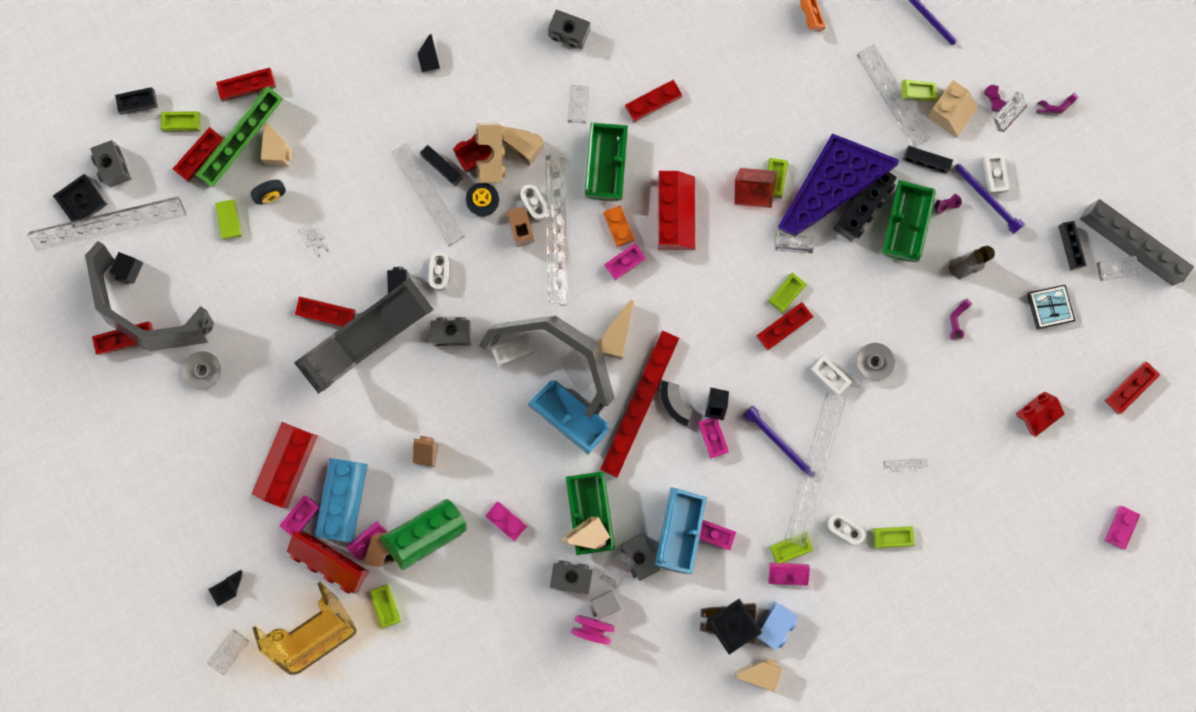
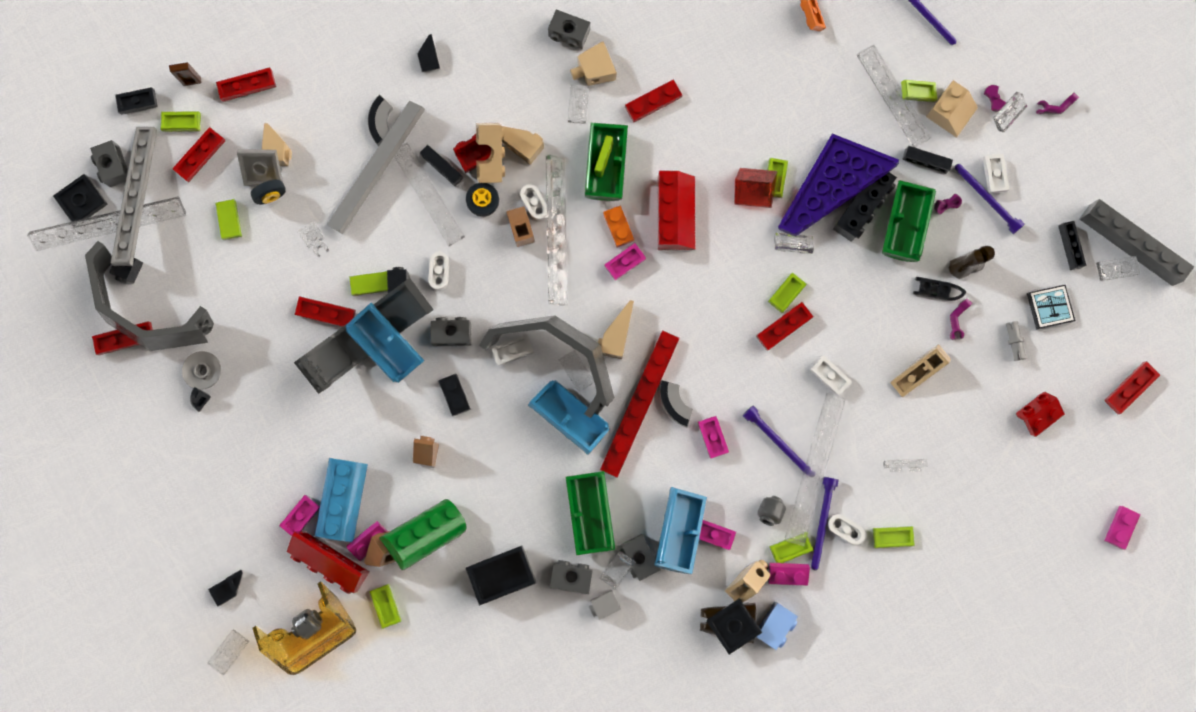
(133, 197): none -> light grey tile
(185, 74): none -> reddish brown tile
(199, 398): none -> black tile
(239, 136): bright green brick -> none
(258, 166): none -> light grey tile
(284, 465): red slope -> none
(306, 624): none -> dark grey head
(368, 283): none -> lime tile
(376, 167): none -> light grey tile
(378, 119): none -> tile
(383, 343): none -> dark azure container
(454, 394): none -> black plate
(501, 575): none -> black piece
(506, 521): dark pink plate -> none
(588, 534): tan slope -> none
(593, 629): dark pink wheel -> none
(595, 66): none -> tan torso
(604, 156): none -> lime tile
(717, 403): black brick -> none
(753, 576): none -> tan torso
(761, 673): tan slope -> none
(771, 510): none -> dark grey head
(829, 486): none -> dark purple piece
(883, 357): light grey dish -> none
(921, 370): none -> tan slope
(943, 289): none -> black piece
(1016, 341): none -> light grey pin

